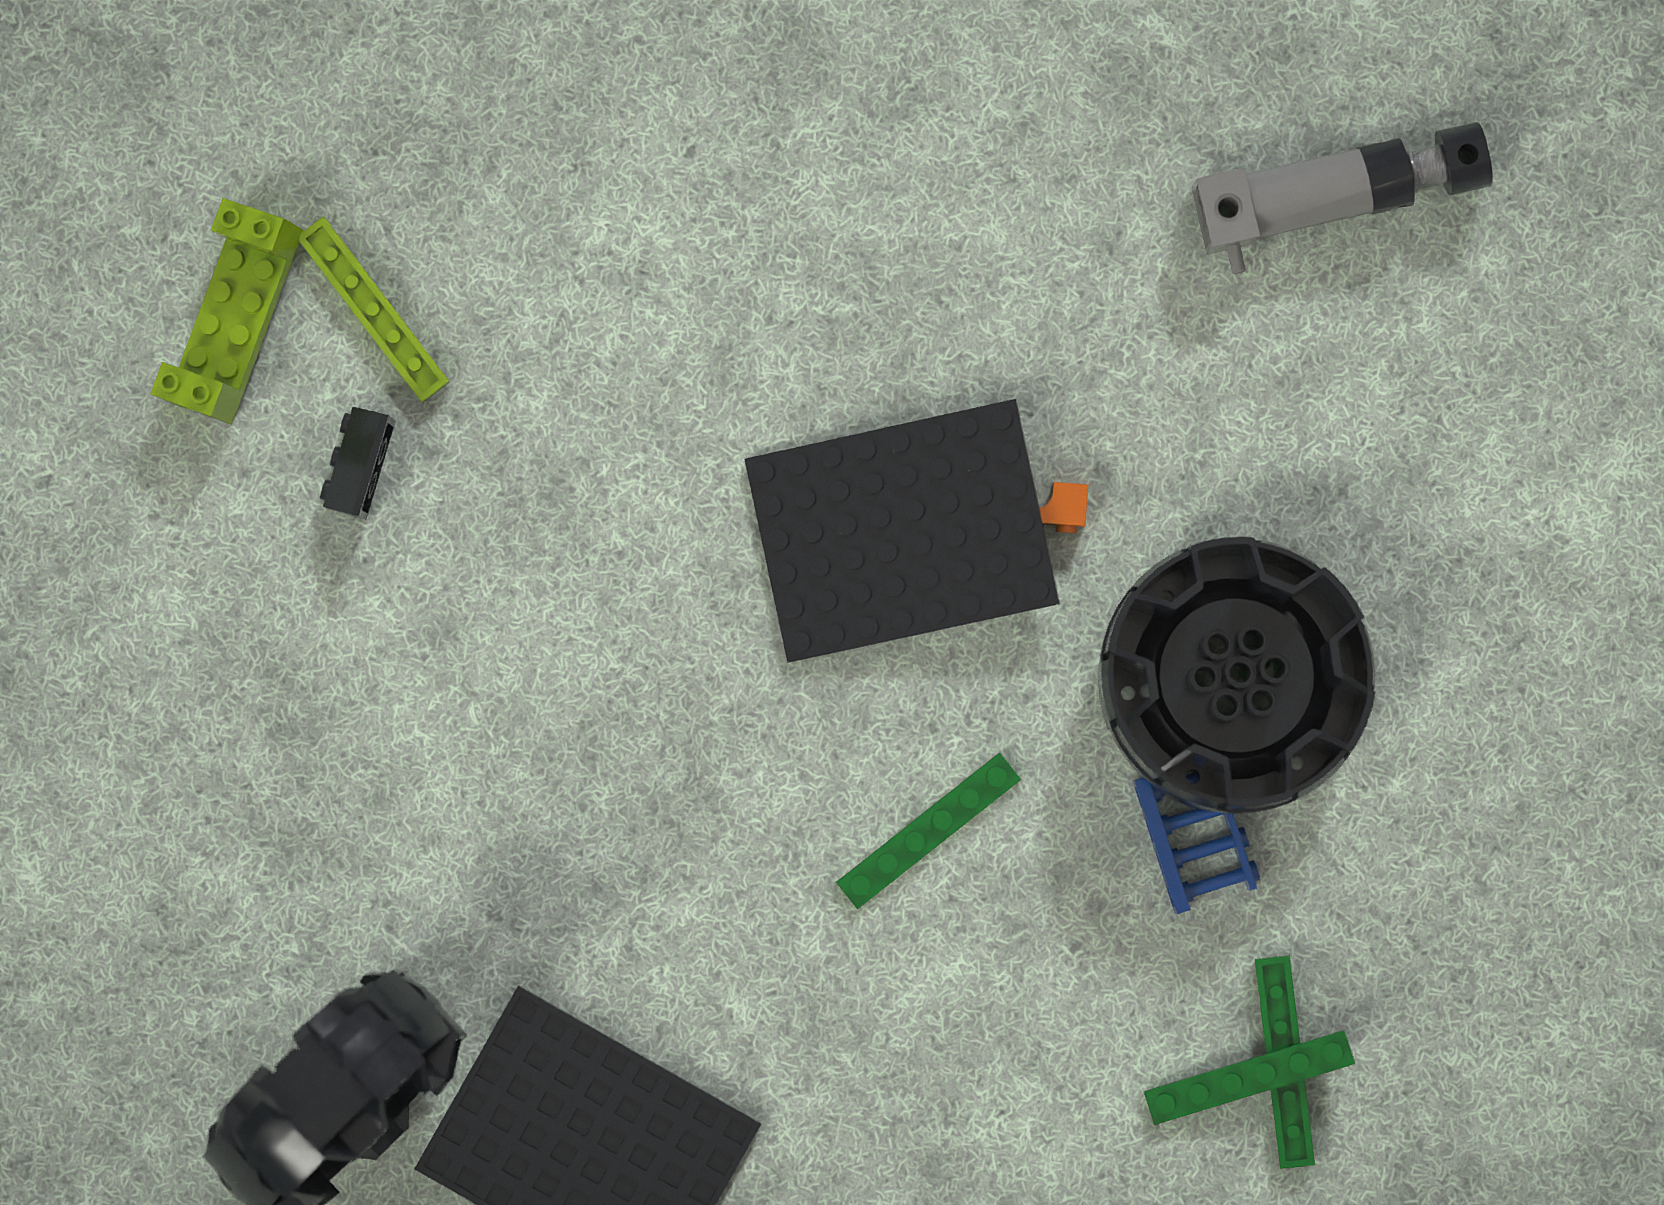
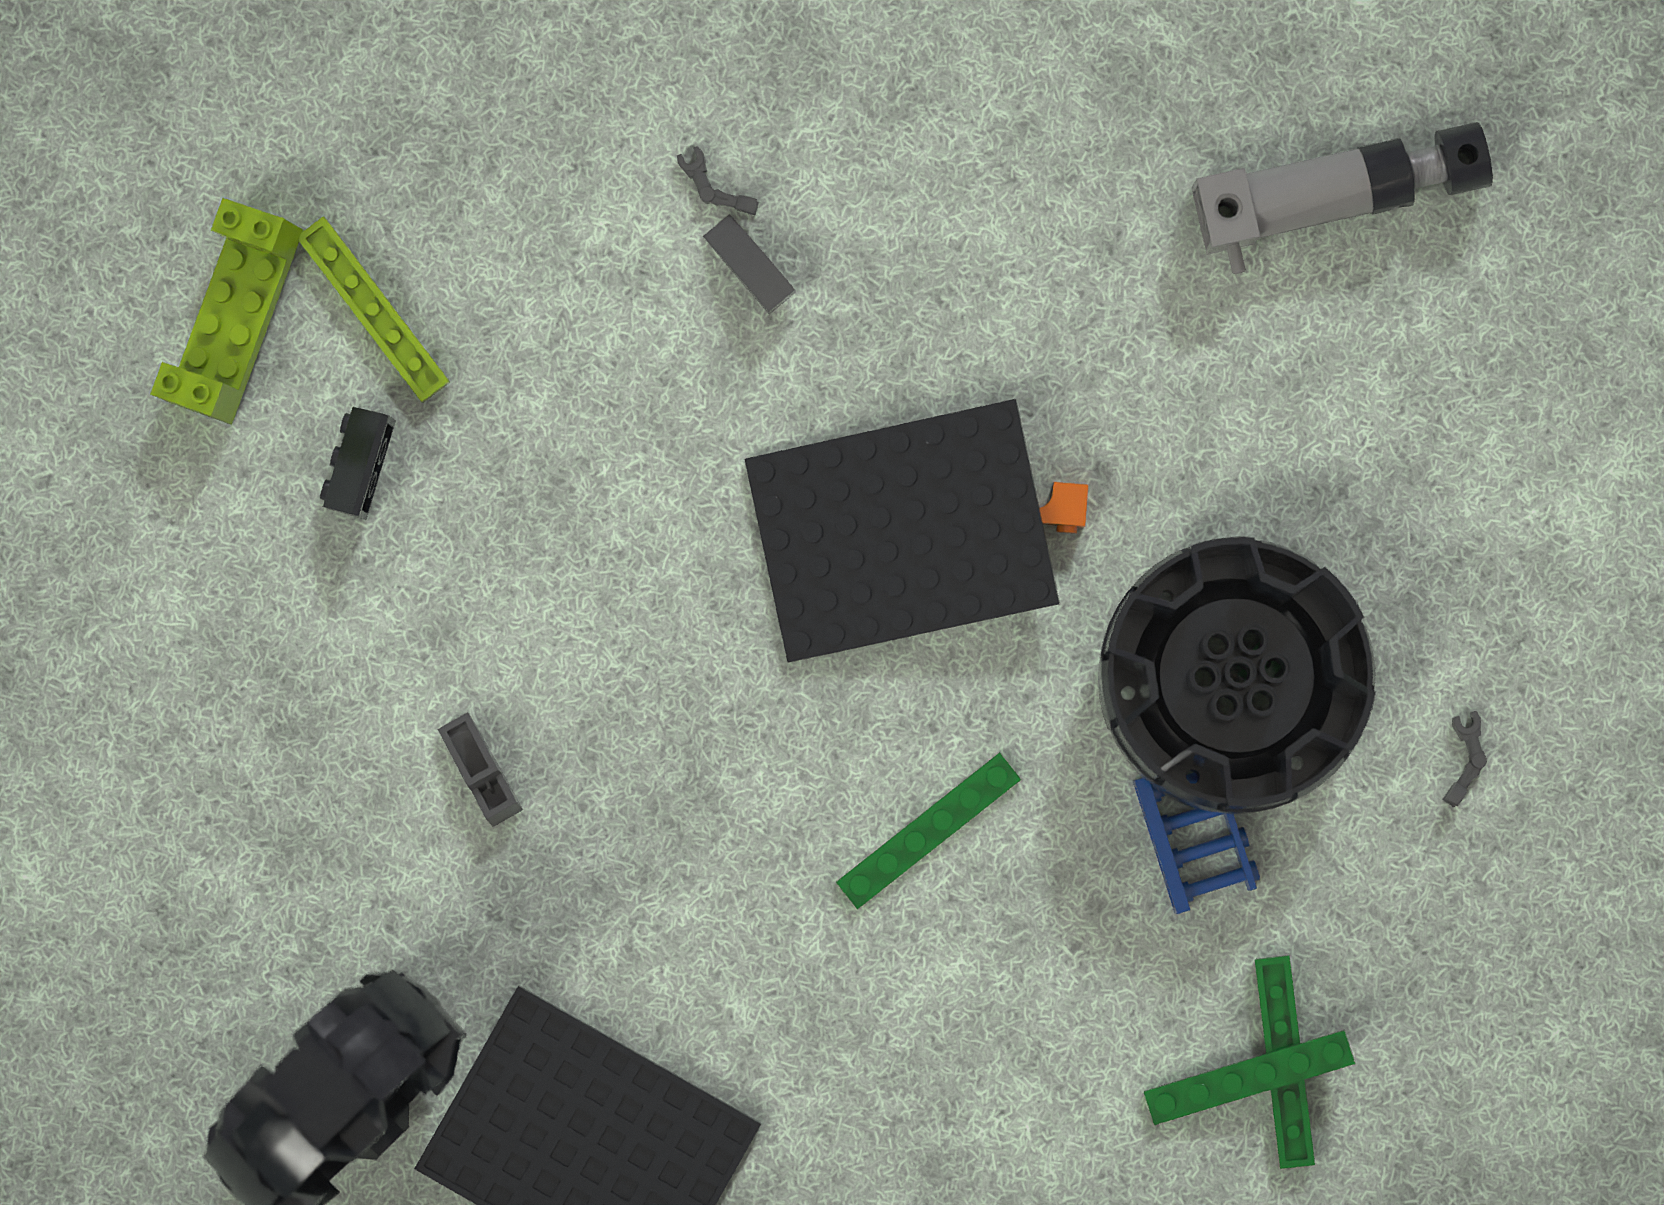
(480, 769): none -> dark grey slope
(697, 172): none -> dark grey piece
(749, 264): none -> dark grey slope
(1476, 758): none -> dark grey piece

